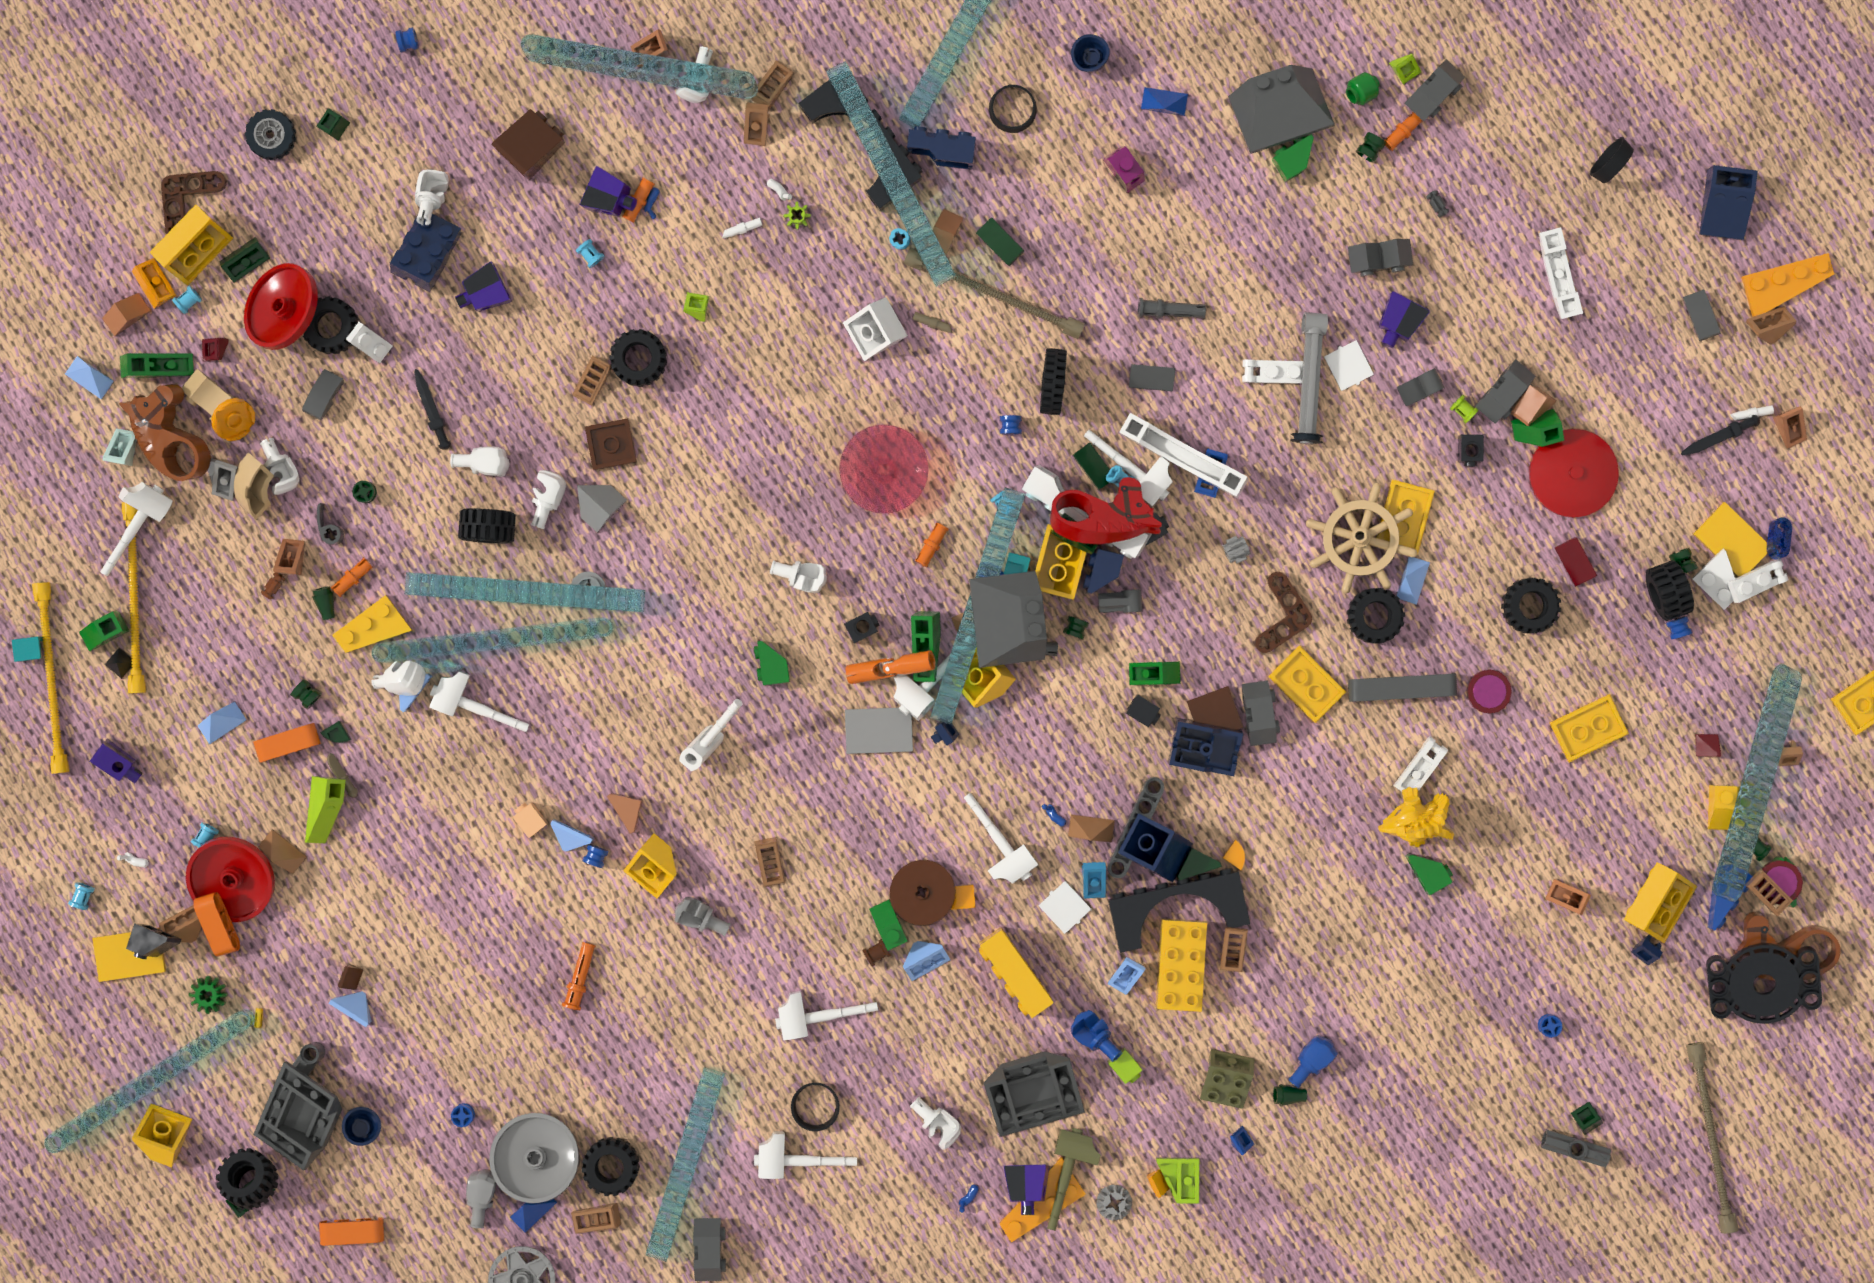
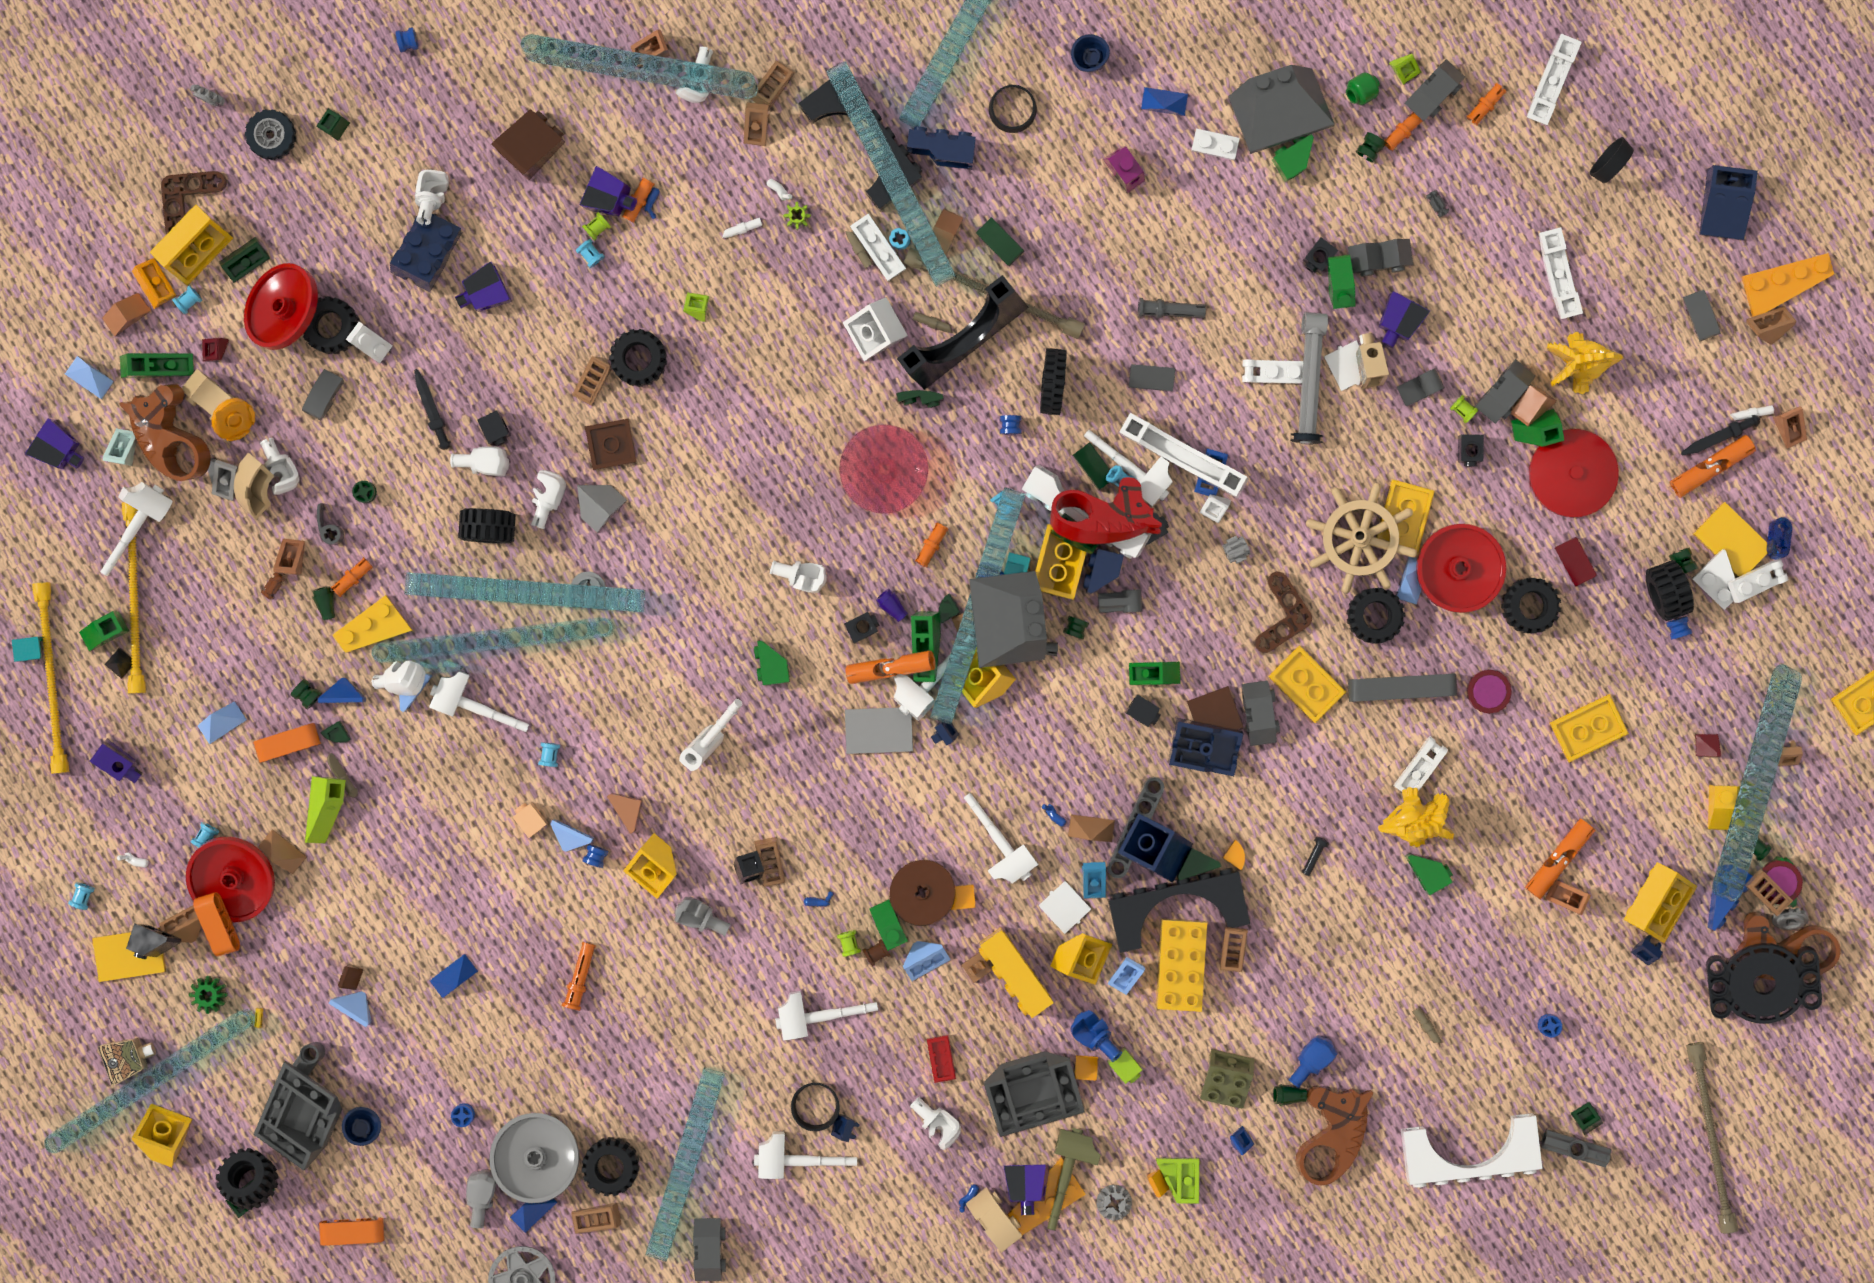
(55, 446): none -> torso
(125, 1058): none -> torso
(207, 95): none -> light grey gear
(342, 692): none -> blue slope
(453, 976): none -> blue slope
(494, 428): none -> black brick
(549, 754): none -> medium azure bush
(596, 226): none -> lime bush
(748, 867): none -> black brick
(813, 901): none -> blue piece
(843, 1127): none -> dark blue tile
(848, 943): none -> lime bush
(859, 249): none -> dark tan piece
(878, 247): none -> white plate
(891, 604): none -> dark purple cone
(927, 398): none -> dark green slope
(930, 363): none -> black arch
(941, 1058): none -> red plate
(948, 608): none -> dark green tile
(976, 967): none -> medium nougat tile
(997, 1223): none -> tan brick
(1082, 957): none -> yellow slope
(1086, 1067): none -> light orange slope
(1215, 144): none -> white plate
(1215, 505): none -> white slope
(1320, 844): none -> black piece
(1323, 247): none -> black brick
(1341, 282): none -> green slope
(1345, 1131): none -> dark orange animal
(1372, 370): none -> tan torso
(1426, 1025): none -> dark tan piece
(1461, 568): none -> red dish
(1486, 104): none -> orange pin
(1518, 1154): none -> white arch
(1549, 874): none -> orange piece
(1553, 79): none -> white slope
(1584, 361): none -> yellow piece
(1709, 468): none -> orange piece
(1791, 919): none -> light grey gear

